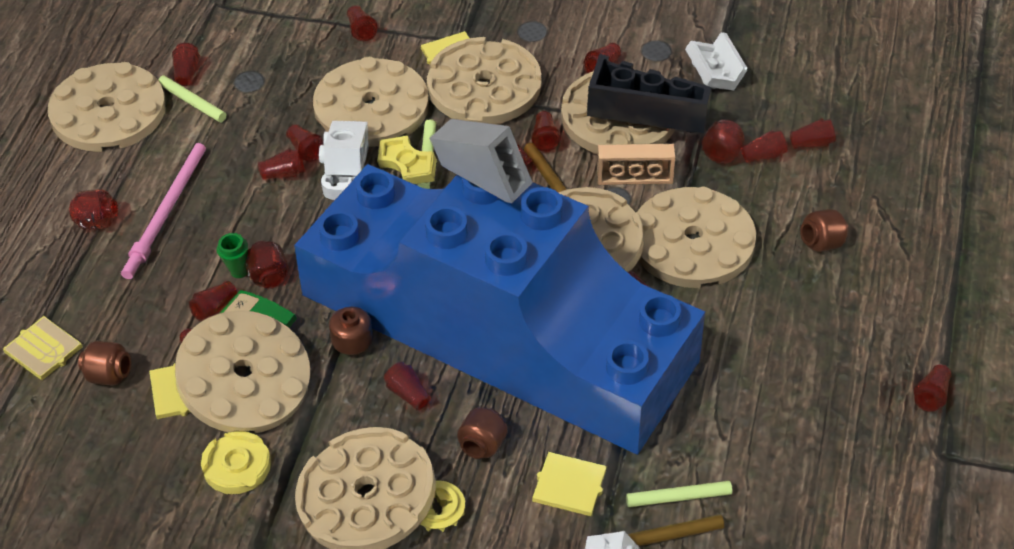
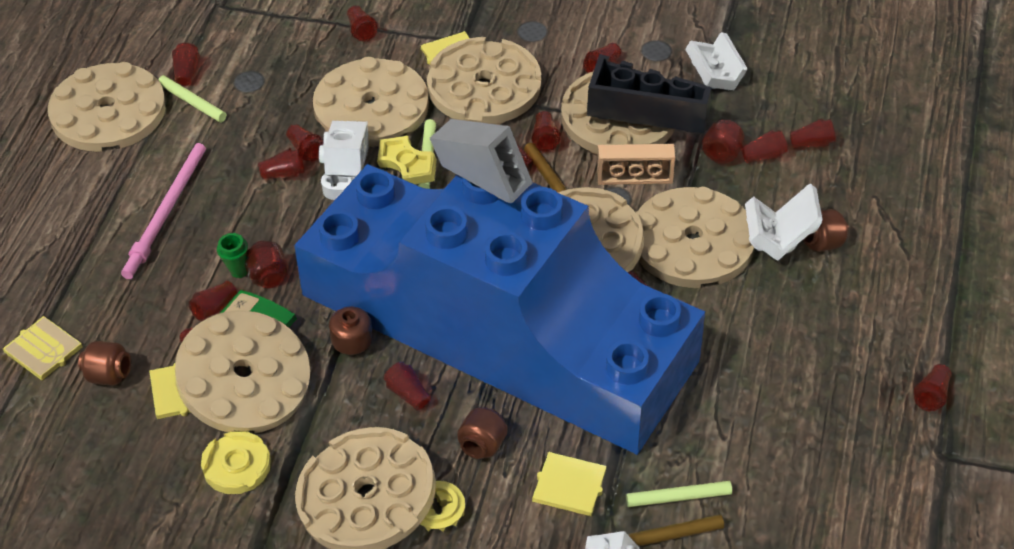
(93, 209): clear red head -> none
(783, 230): none -> white bracket

